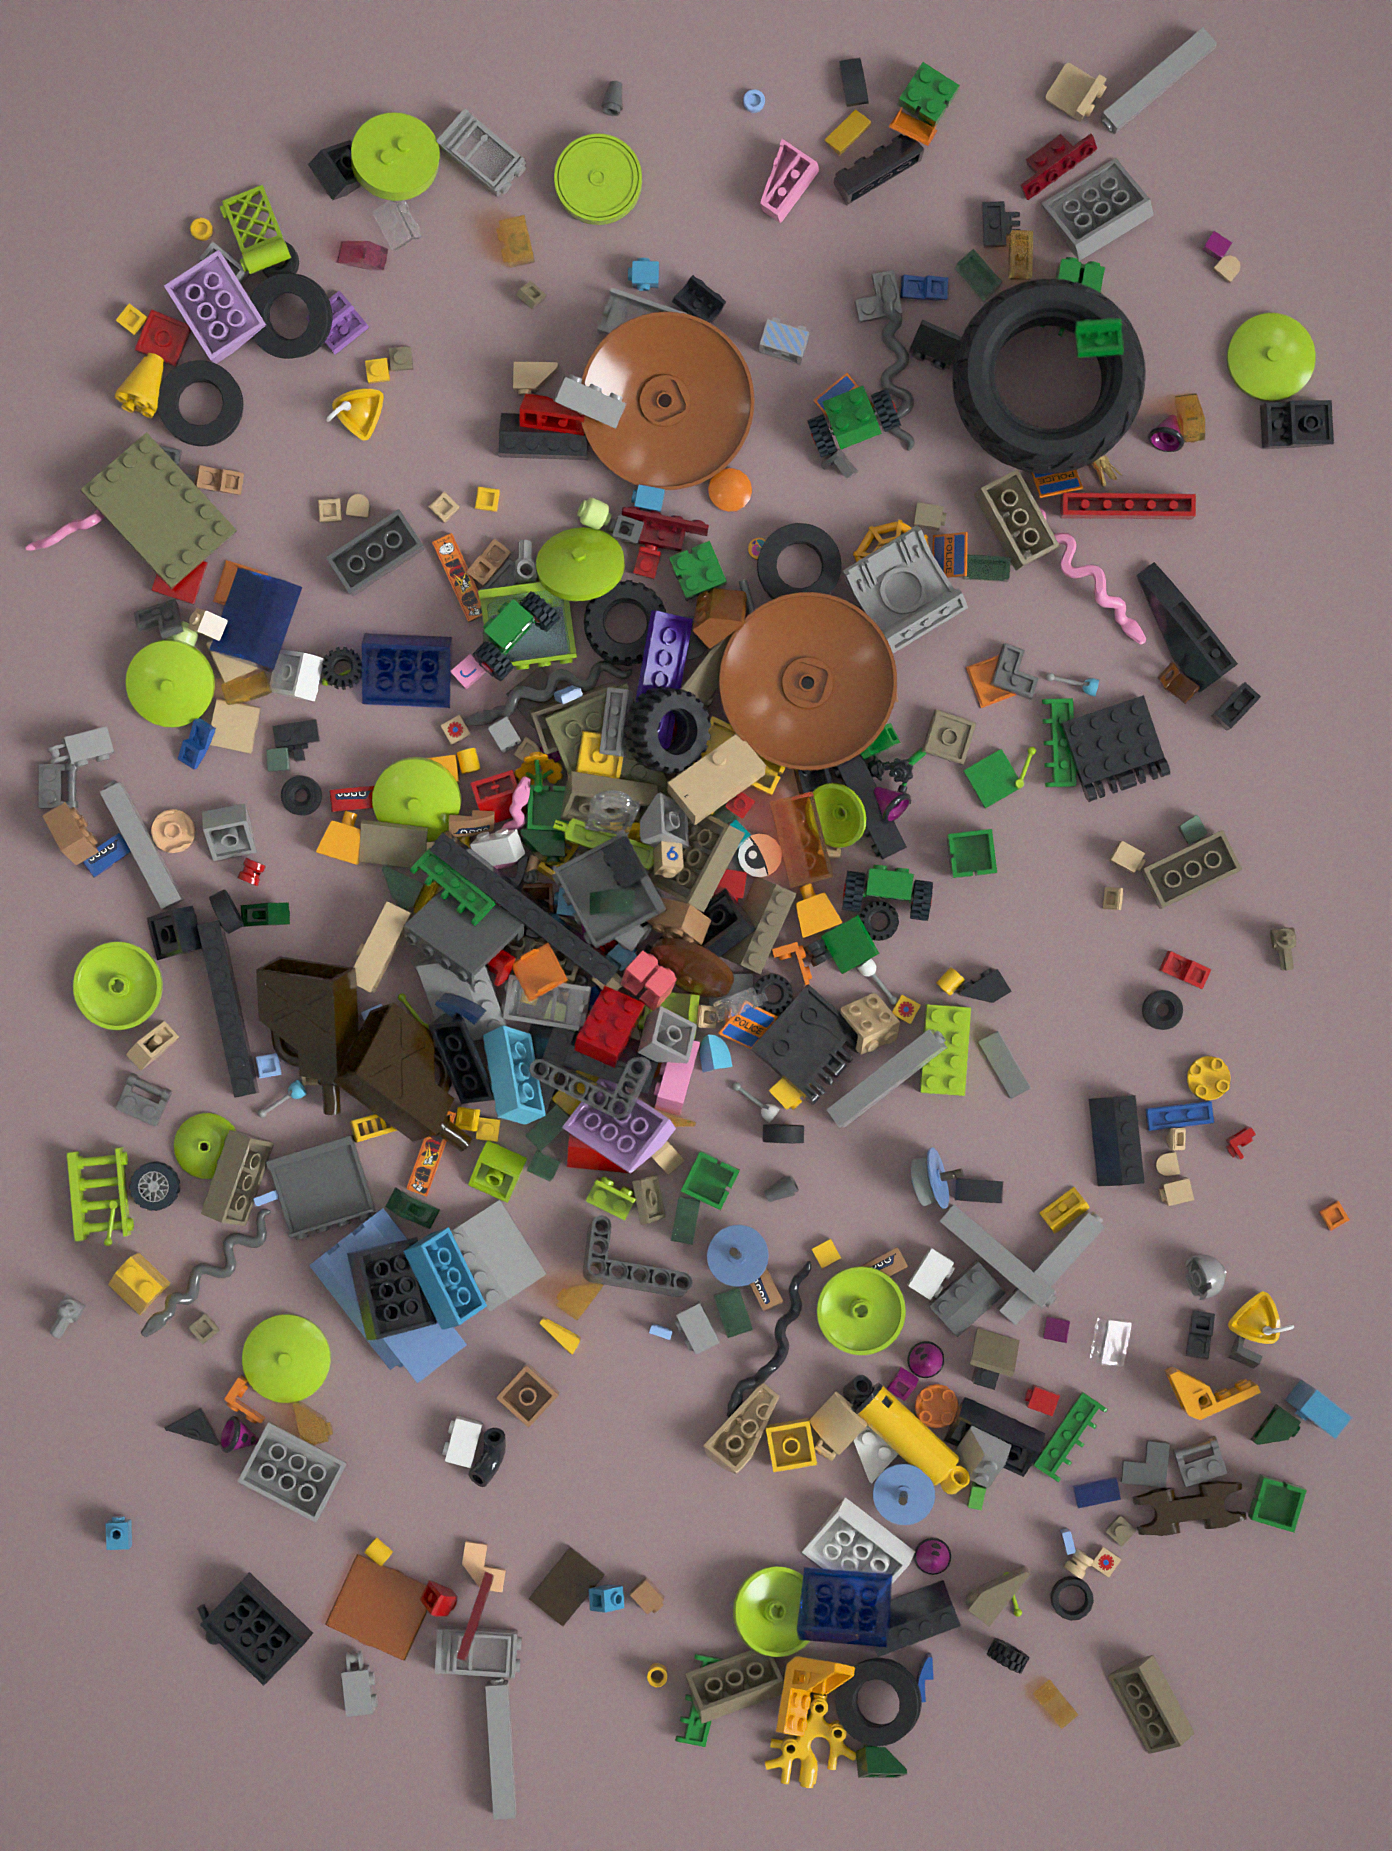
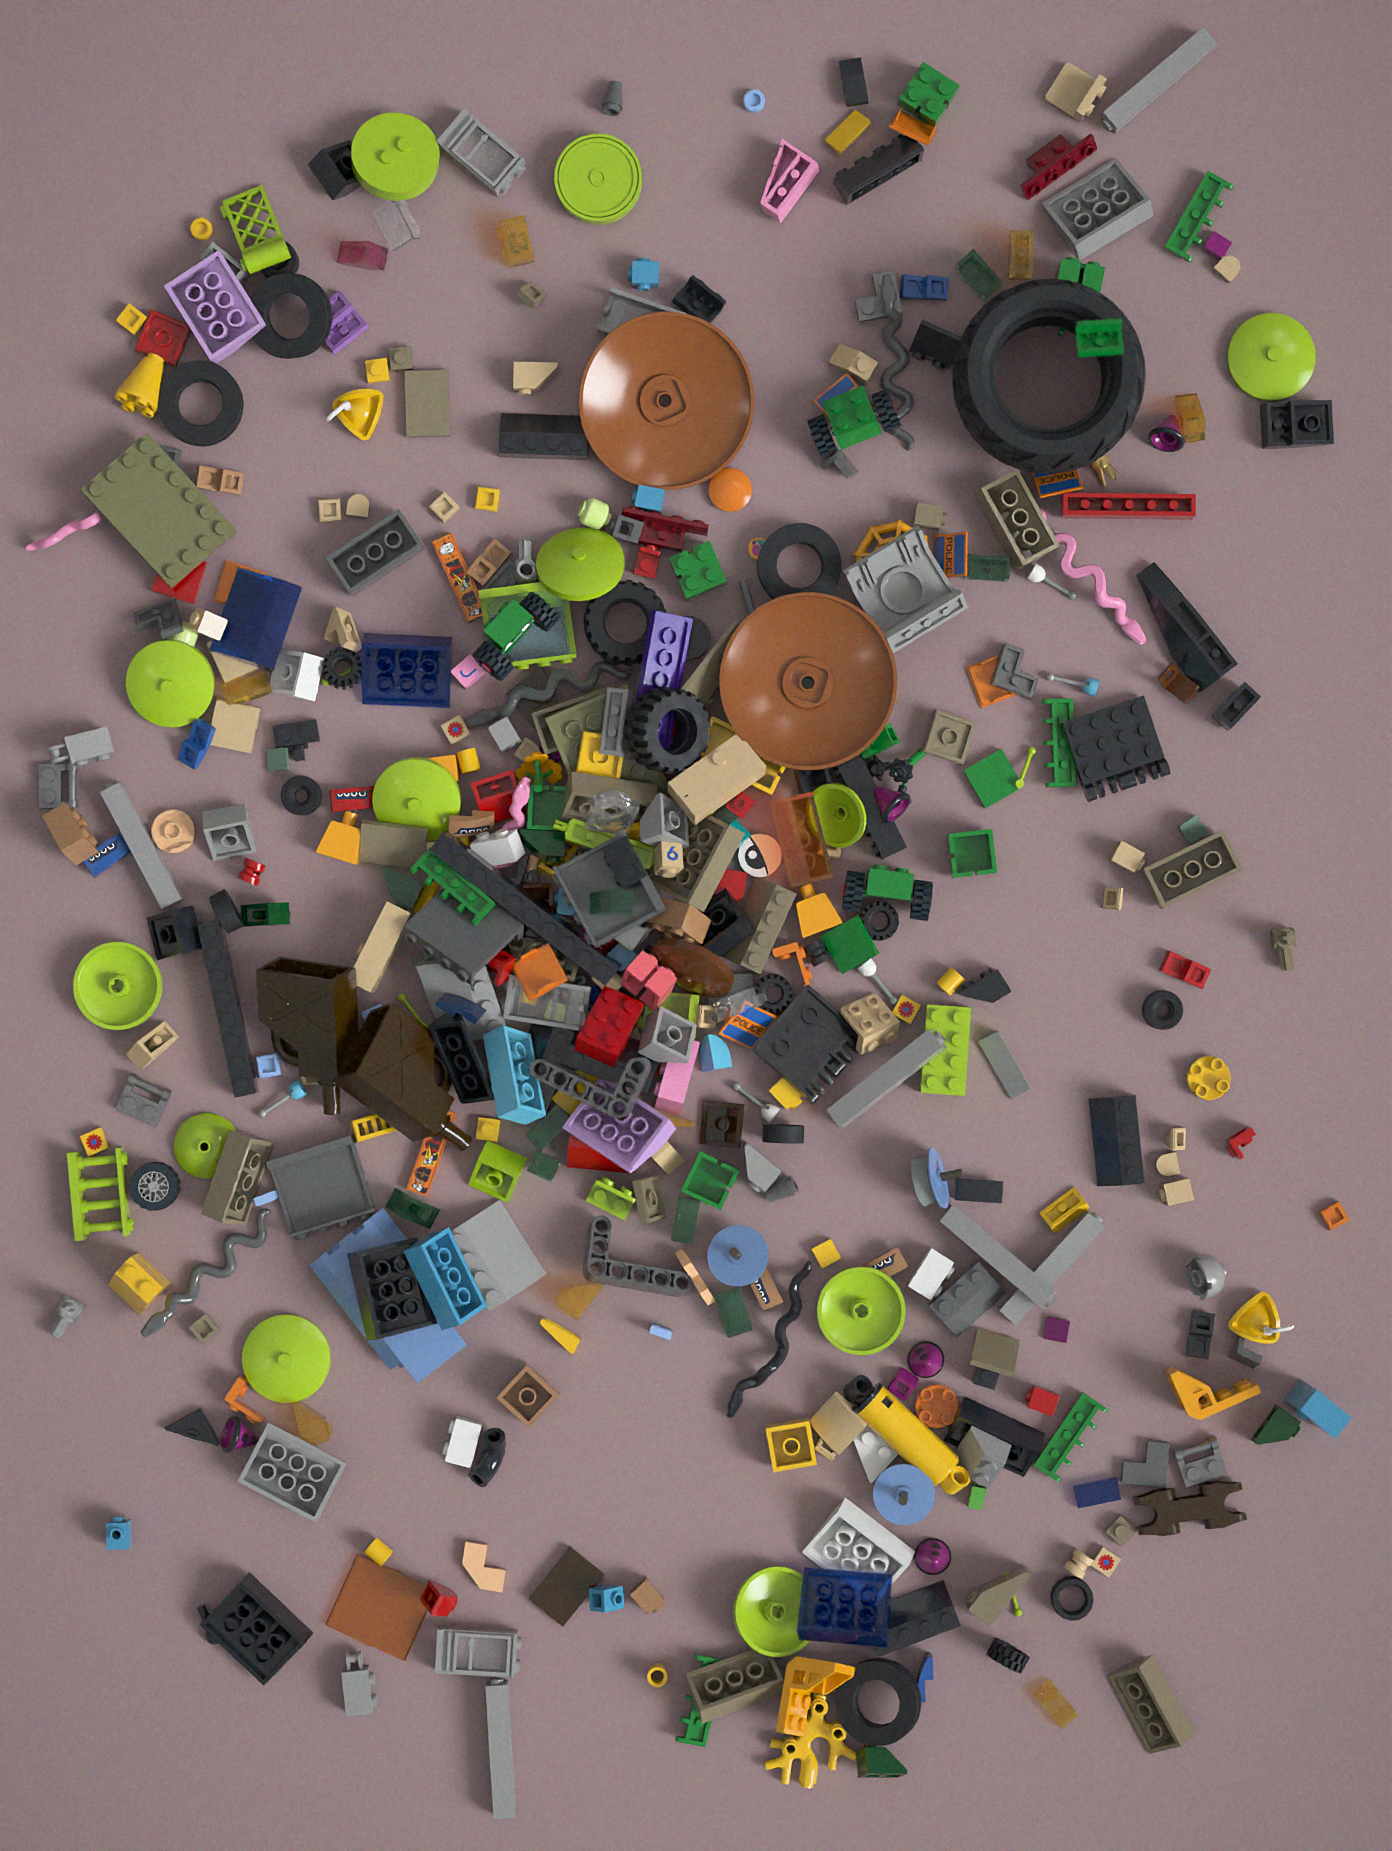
(94, 1141): none -> yellow tile
(113, 1205): lime hinge -> none
(342, 630): none -> tan slope
(427, 403): none -> dark tan tile
(467, 1118): yellow tile -> none
(475, 1616): dark red tile -> none
(546, 414): red slope -> none
(568, 694): light blue tile -> none
(590, 400): light grey brick -> none
(697, 1280): none -> light nougat tile
(697, 1328): light grey brick -> none
(719, 614): dark orange slope -> none
(721, 1124): none -> dark brown slope
(739, 1436): tan wedge -> none
(759, 1169): none -> light grey slope
(784, 341): light grey container -> none
(854, 363): none -> tan slope
(997, 223): black hinge -> none
(1037, 574): none -> hinge
(1067, 1541): light blue tile -> none
(1110, 1342): clear bracket -> none
(1179, 1115): blue tile -> none
(1196, 215): none -> green hinge
(1277, 1503): green piece -> none

